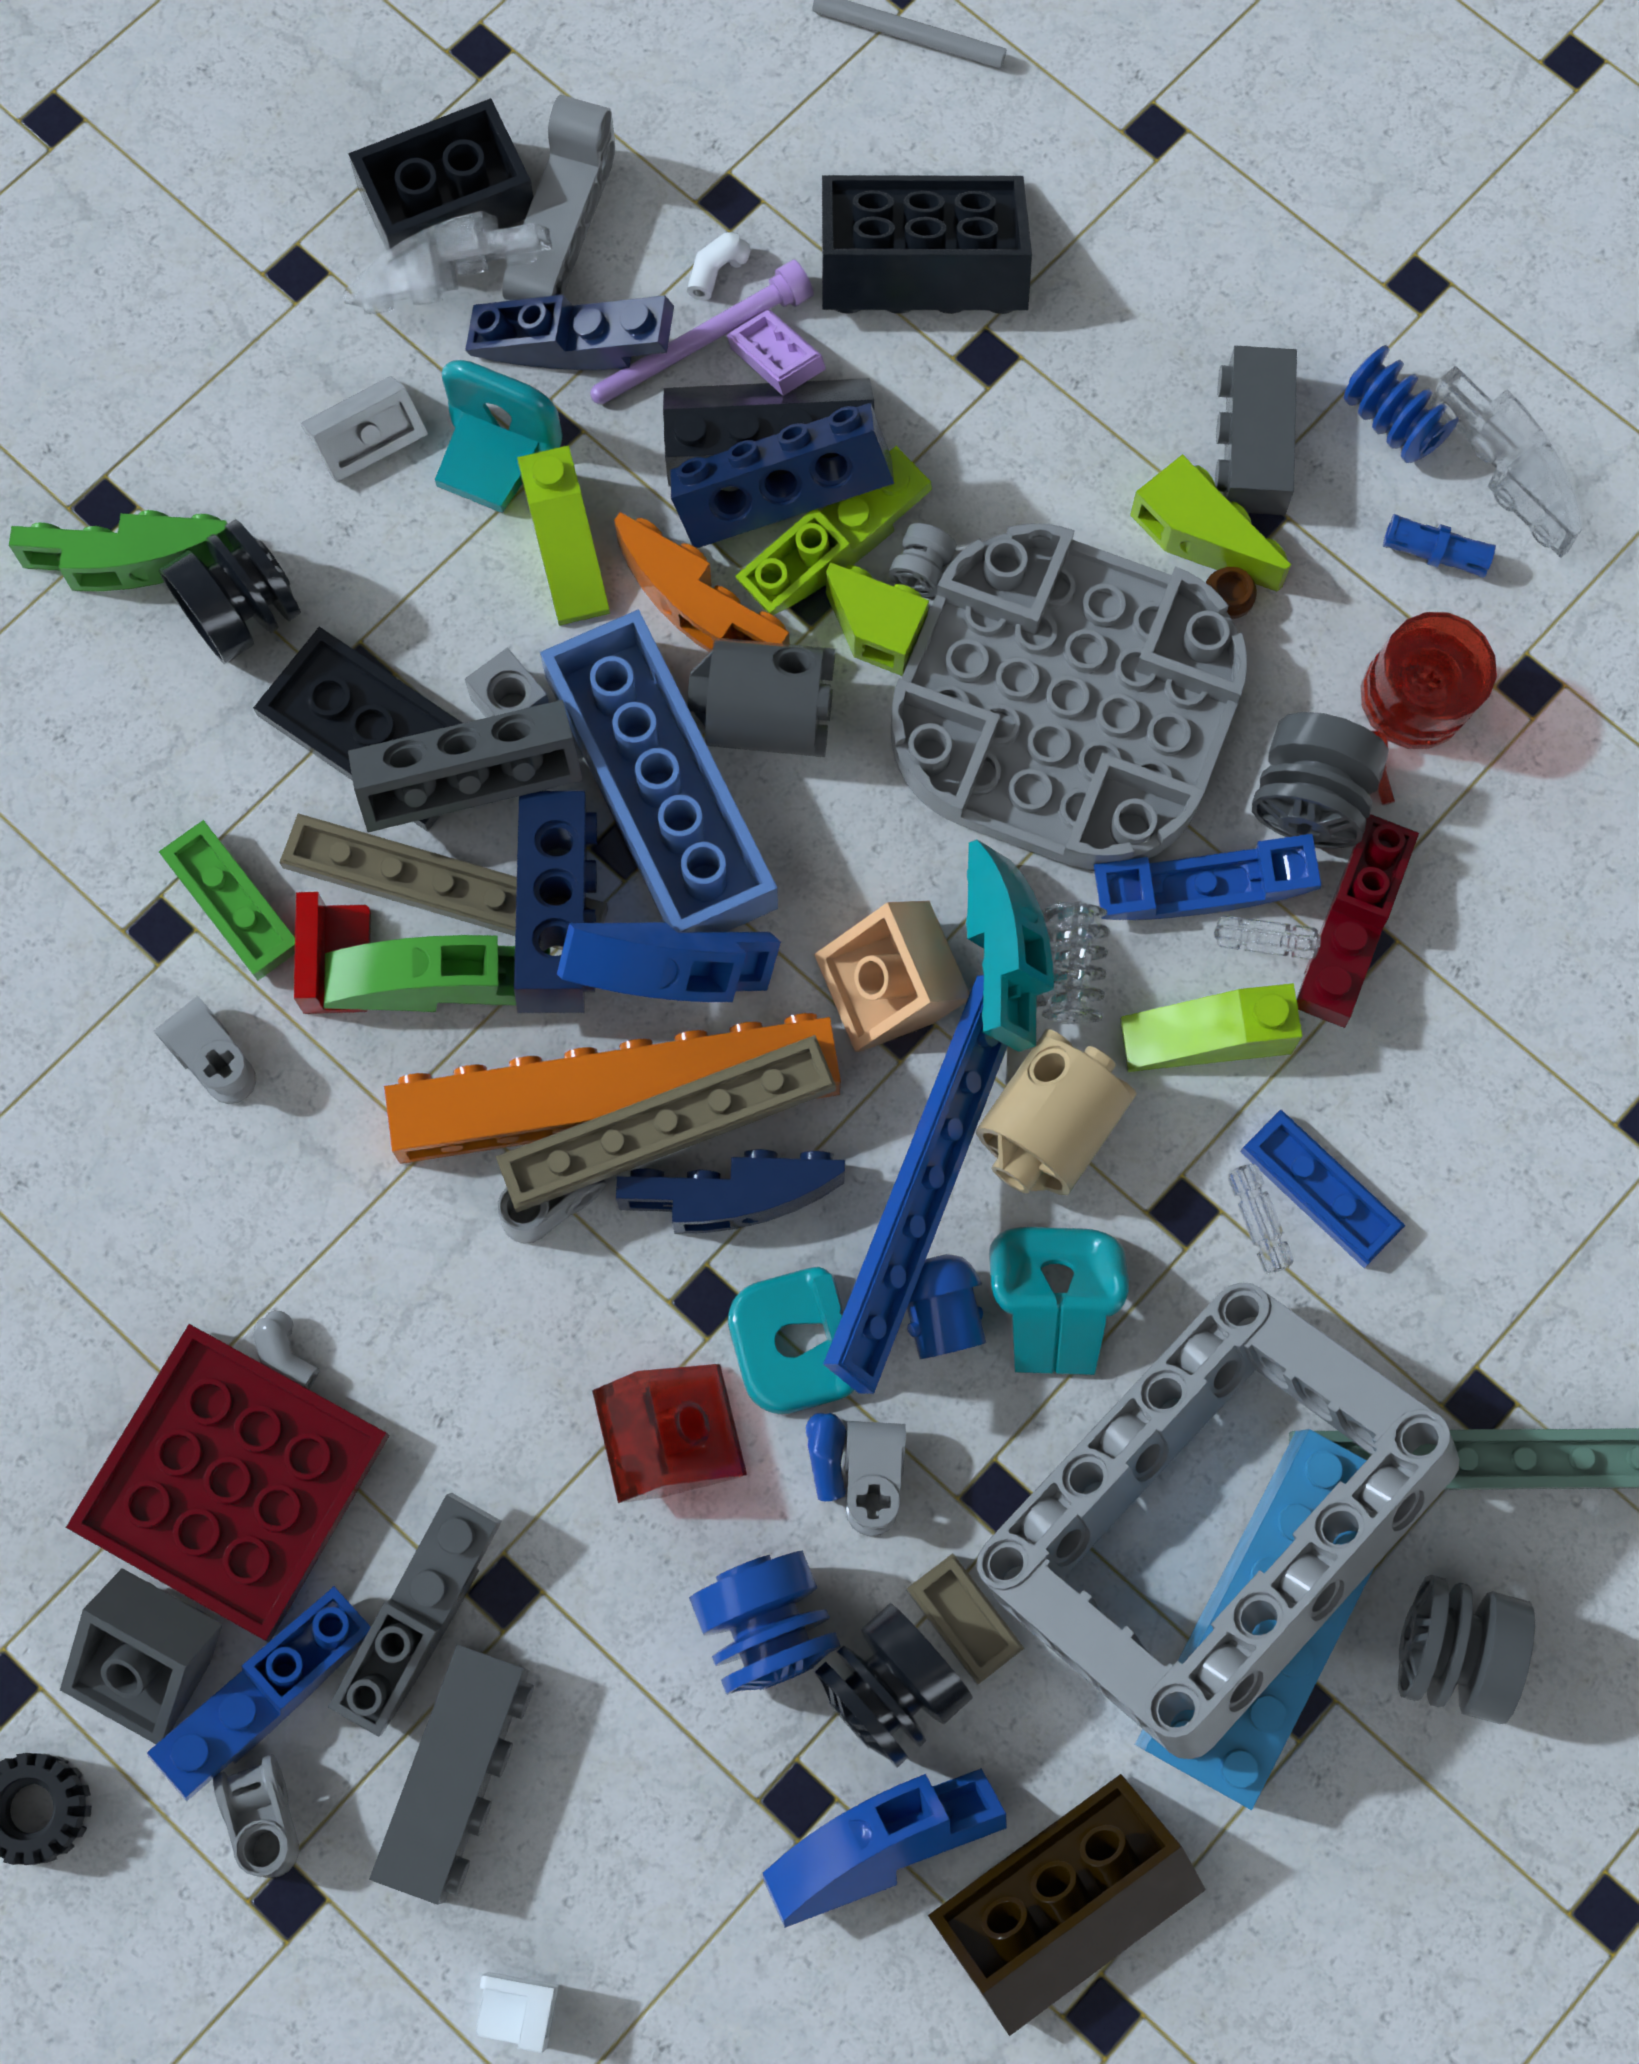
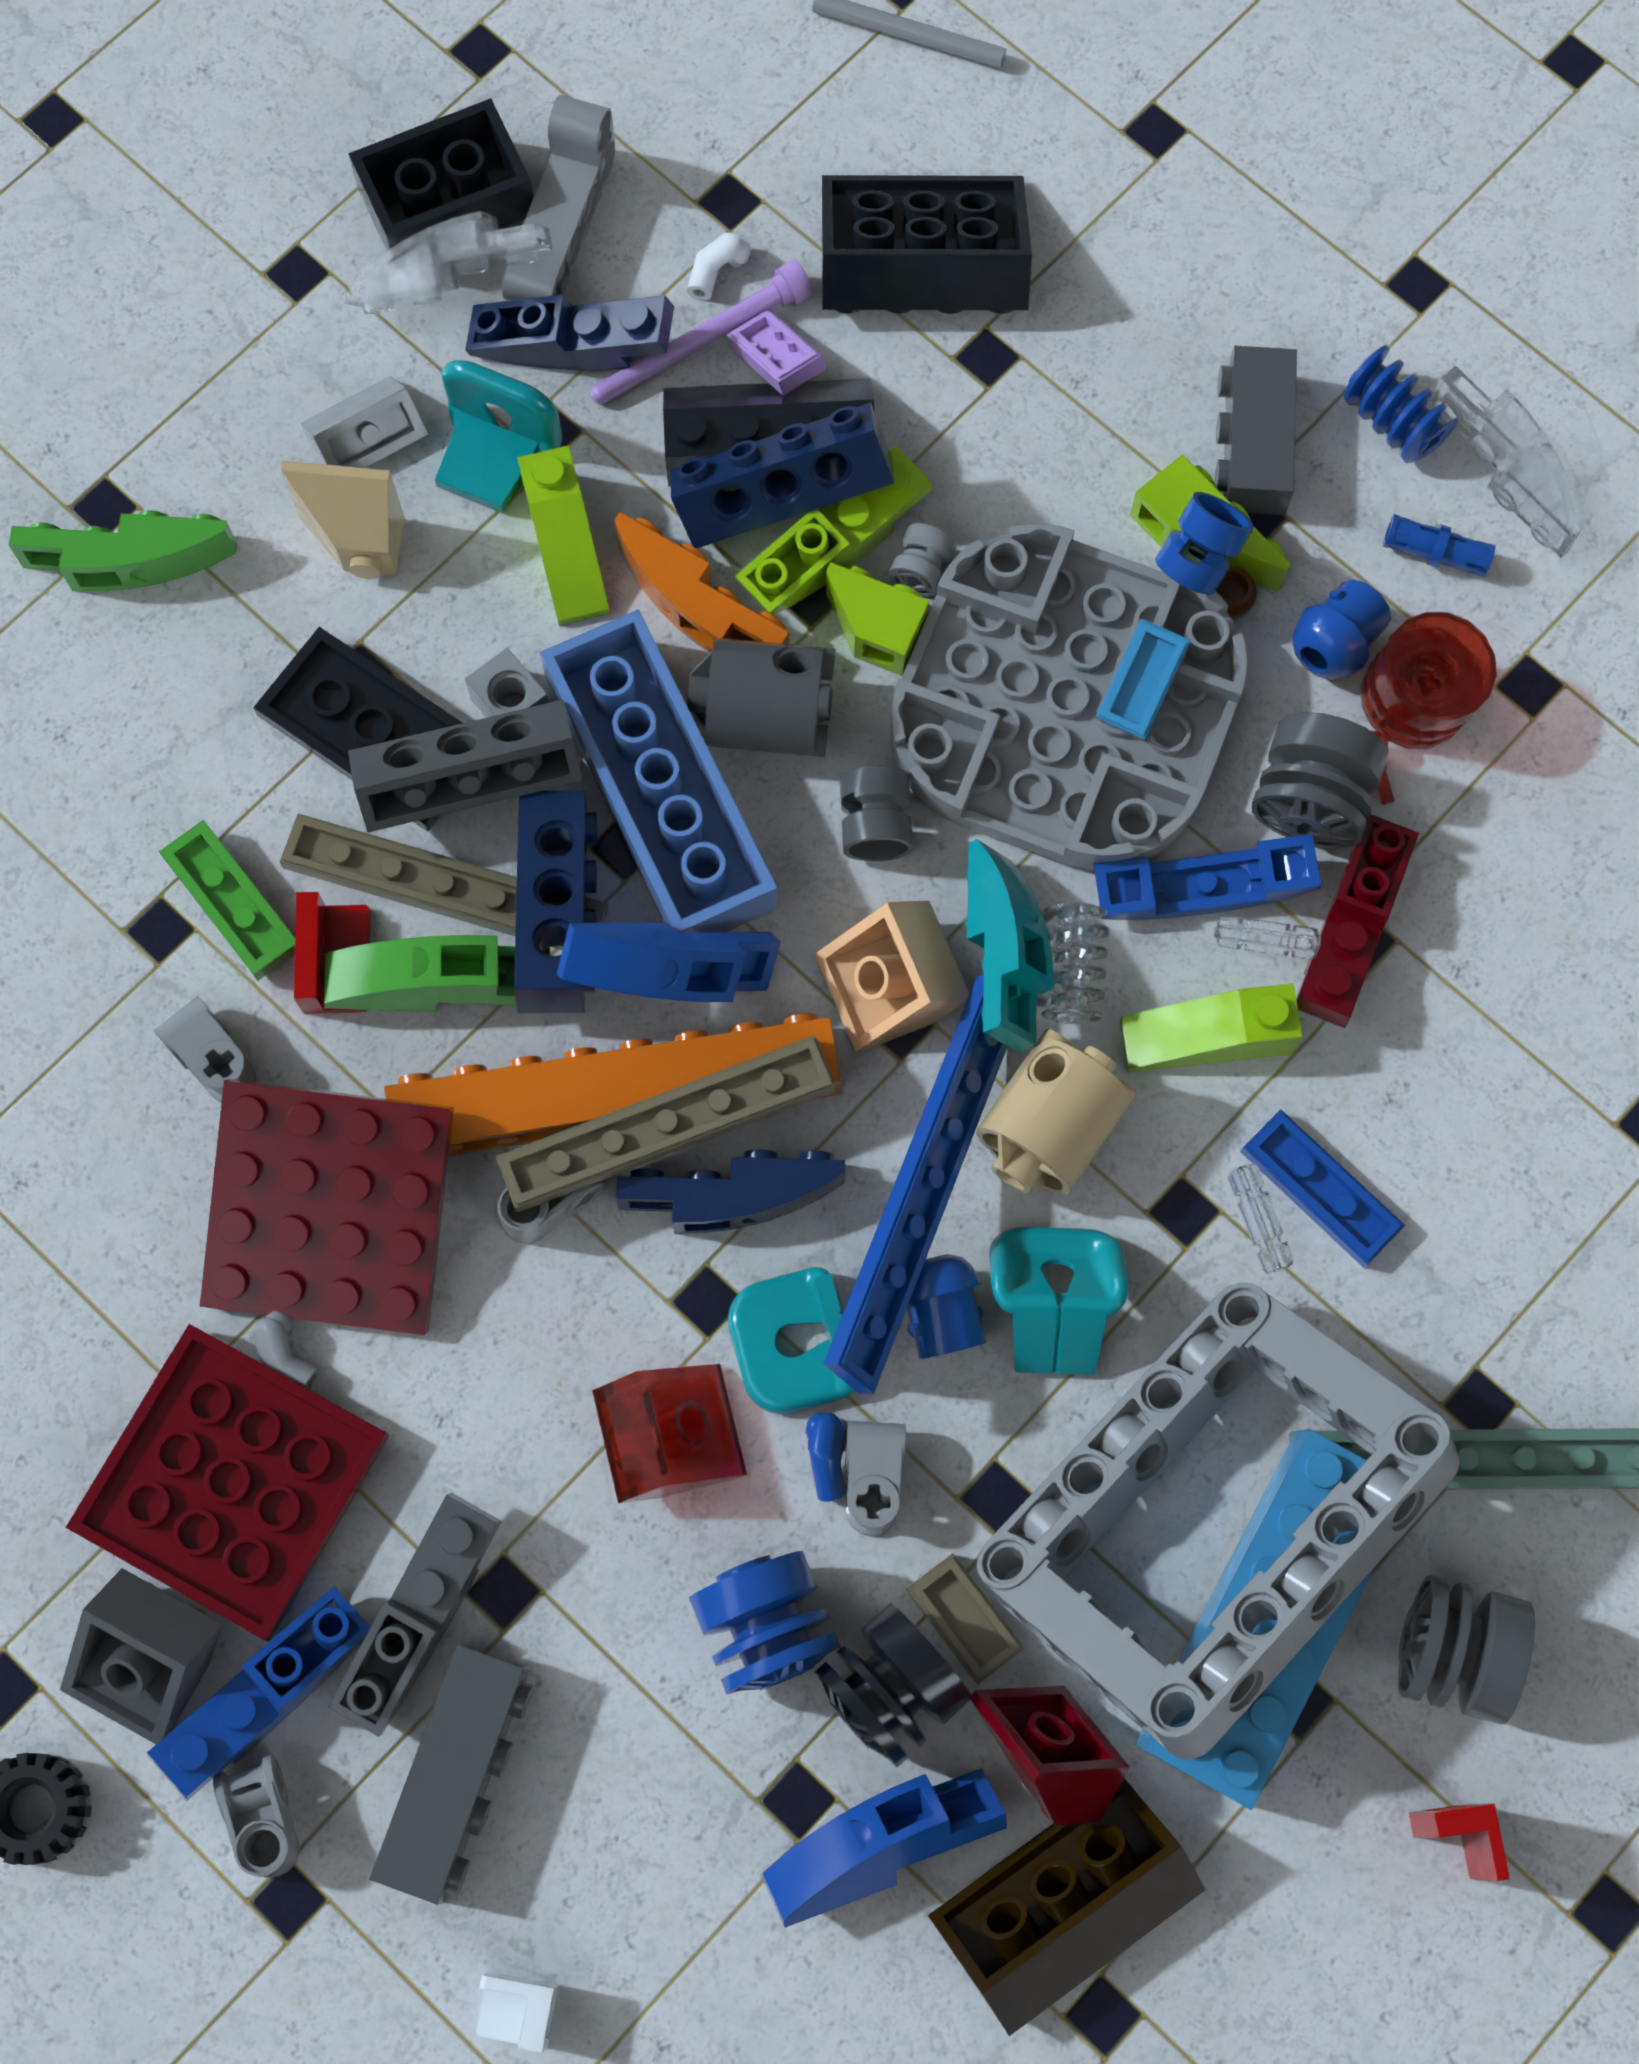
(230, 591): black wheel -> none
(326, 1206): none -> dark red plate
(350, 514): none -> tan slope
(875, 818): none -> dark grey wheel
(1054, 1750): none -> dark red slope
(1143, 679): none -> dark azure tile
(1200, 550): none -> blue wheel
(1336, 636): none -> blue piece
(1479, 1835): none -> red panel

